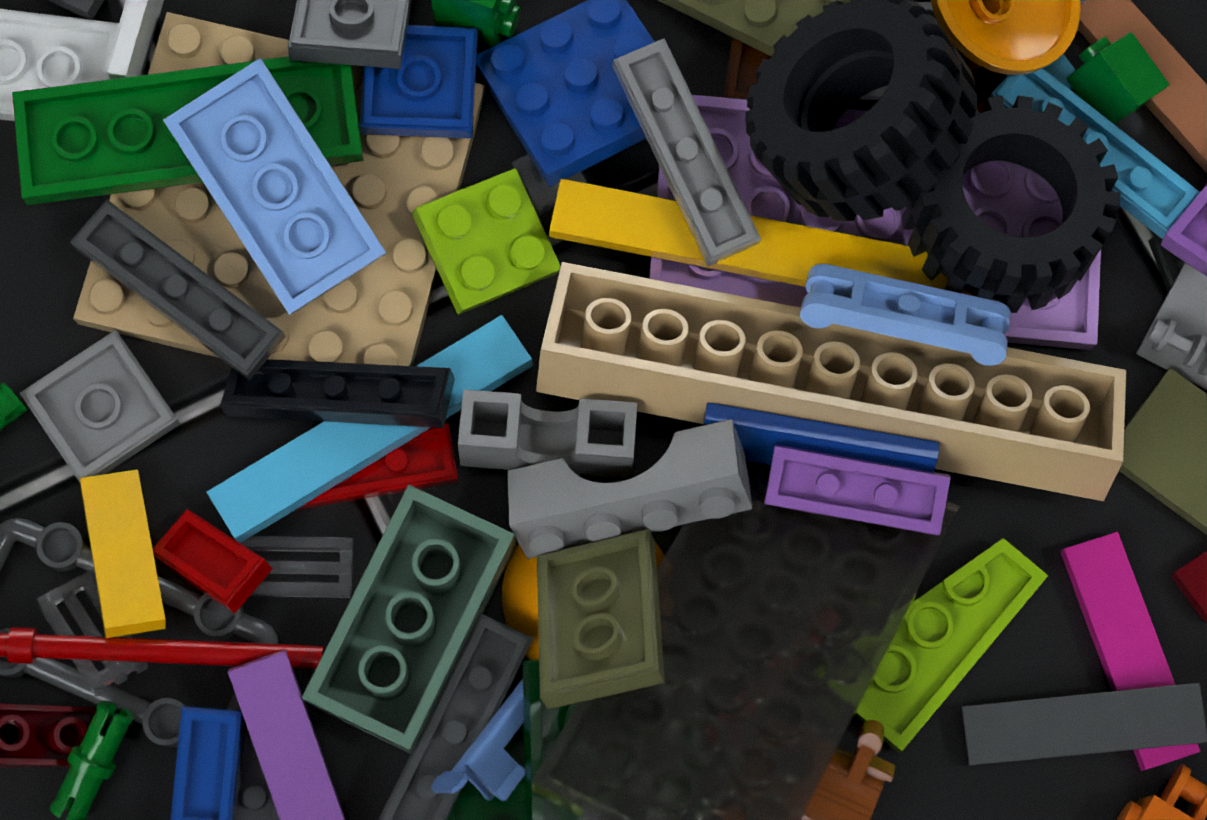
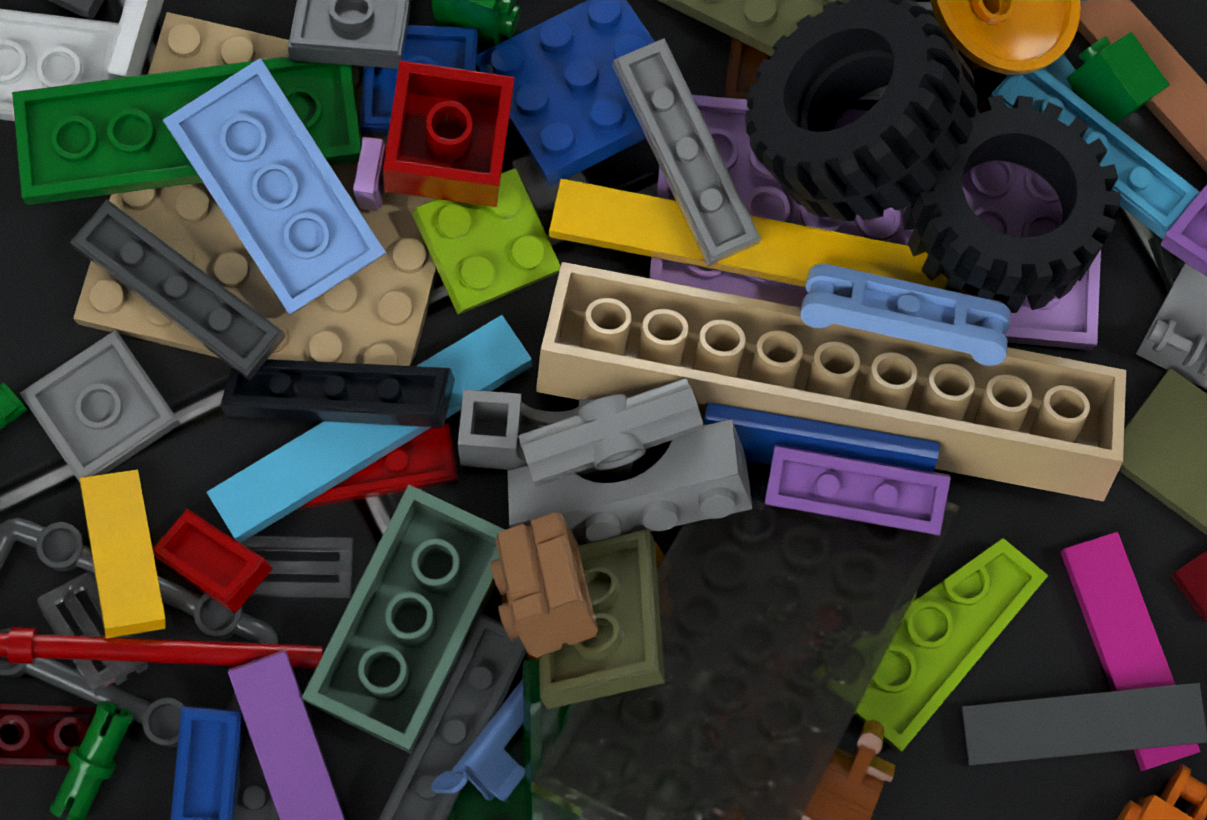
(369, 175): none -> lavender tile
(447, 133): none -> red brick
(543, 585): none -> medium nougat brick
(611, 432): none -> light grey piece

